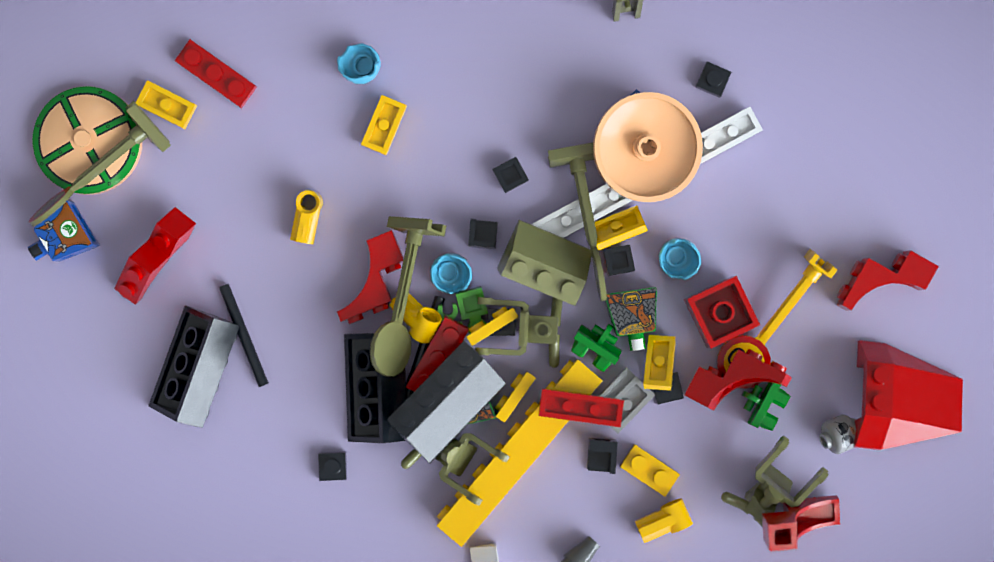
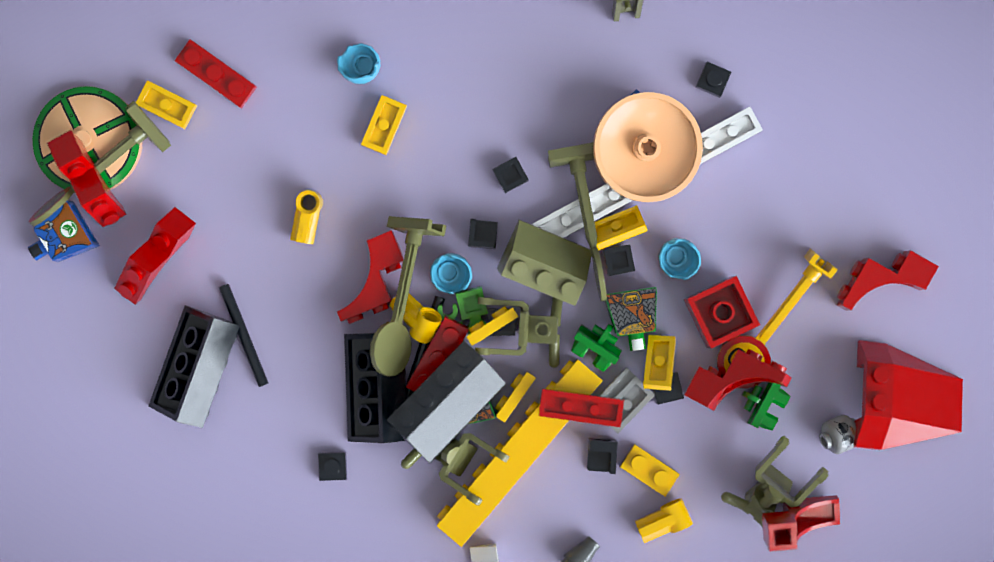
(86, 181): none -> red arch

